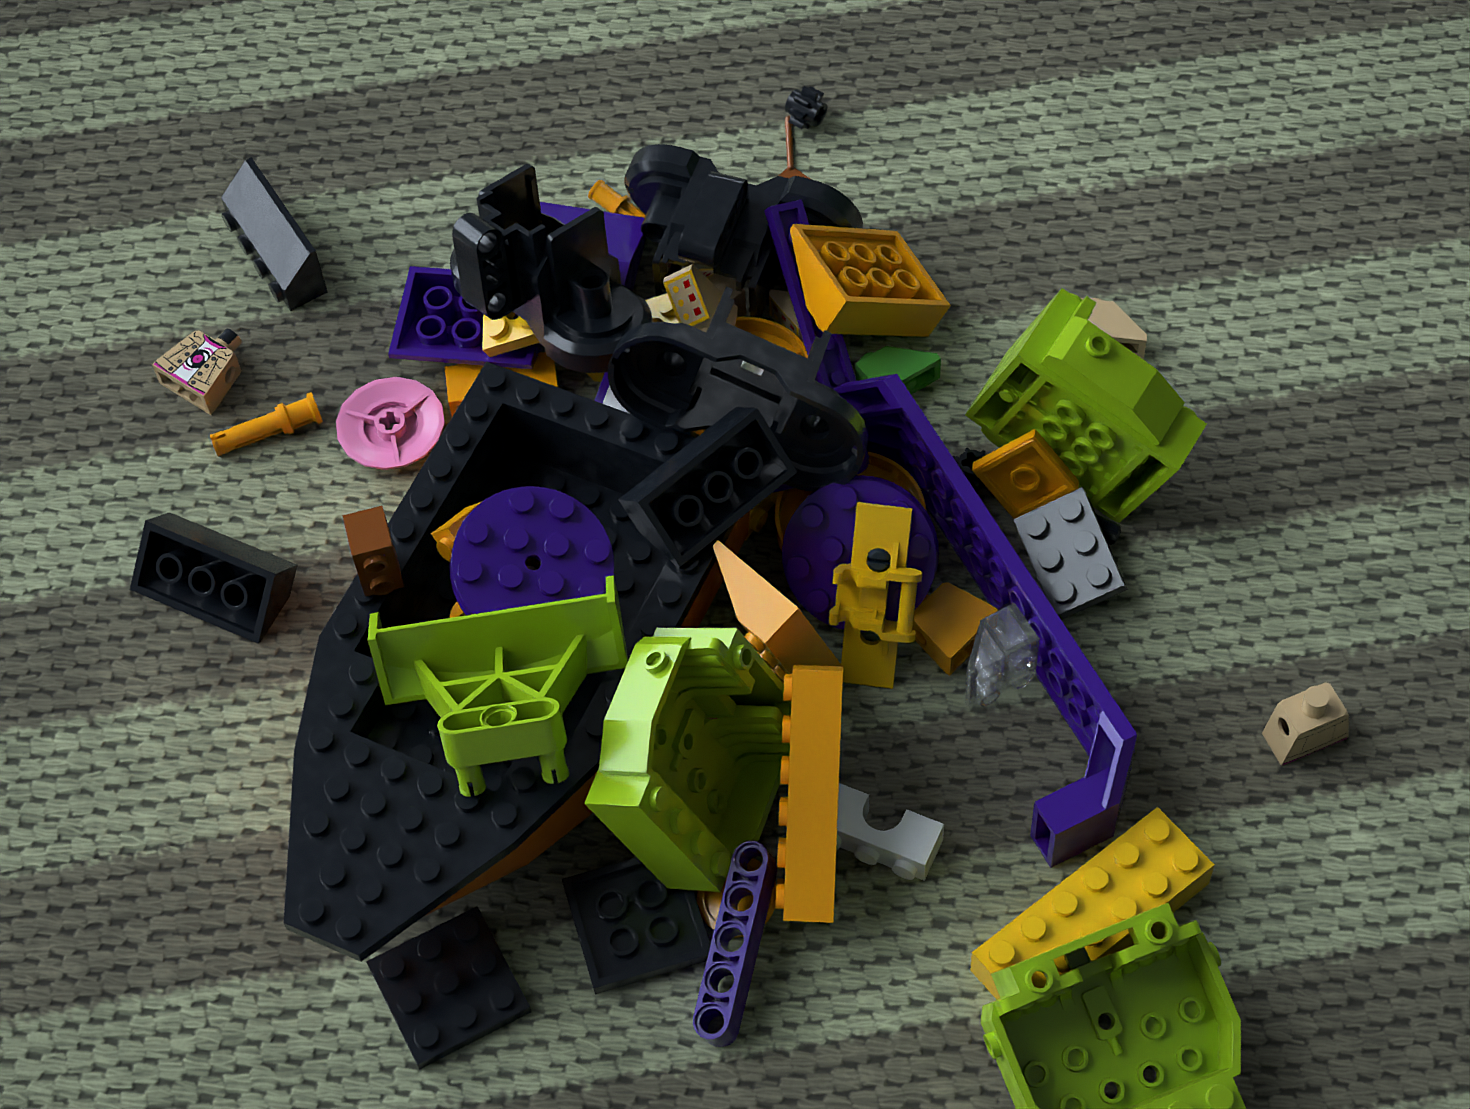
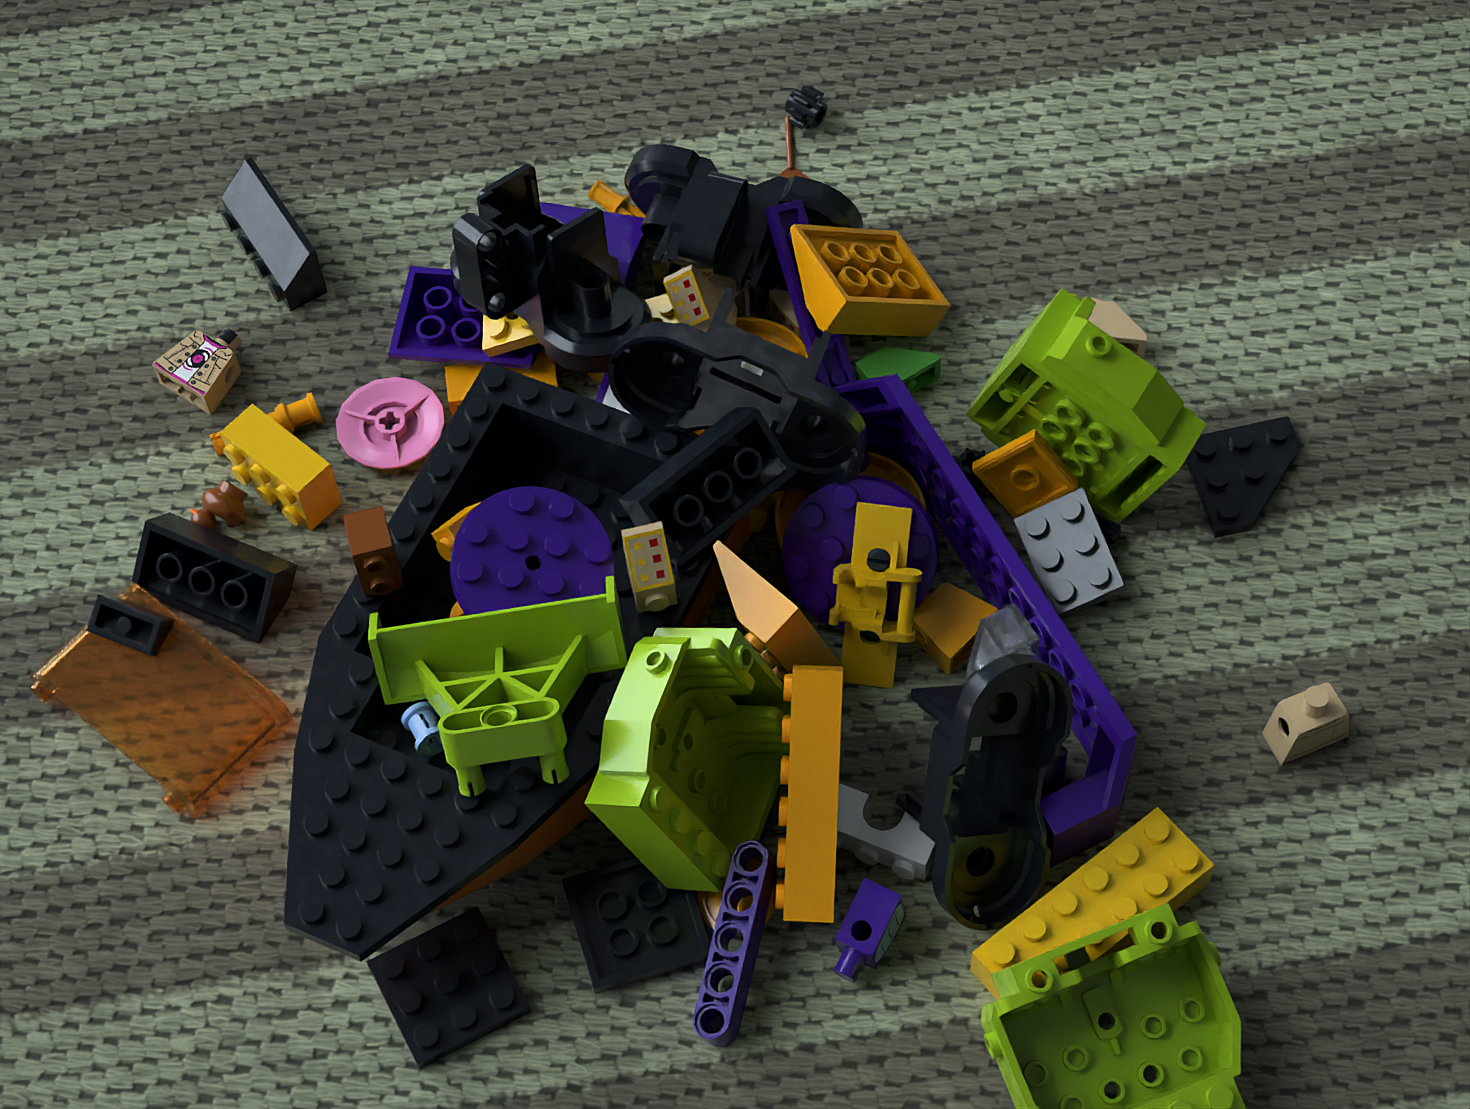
(129, 624): none -> black slope
(177, 715): none -> clear orange windscreen
(223, 501): none -> dark orange animal
(280, 468): none -> yellow brick
(423, 728): none -> light blue bush
(649, 567): none -> tan slope
(875, 914): none -> dark purple torso
(992, 827): none -> black piece
(1240, 471): none -> black plate

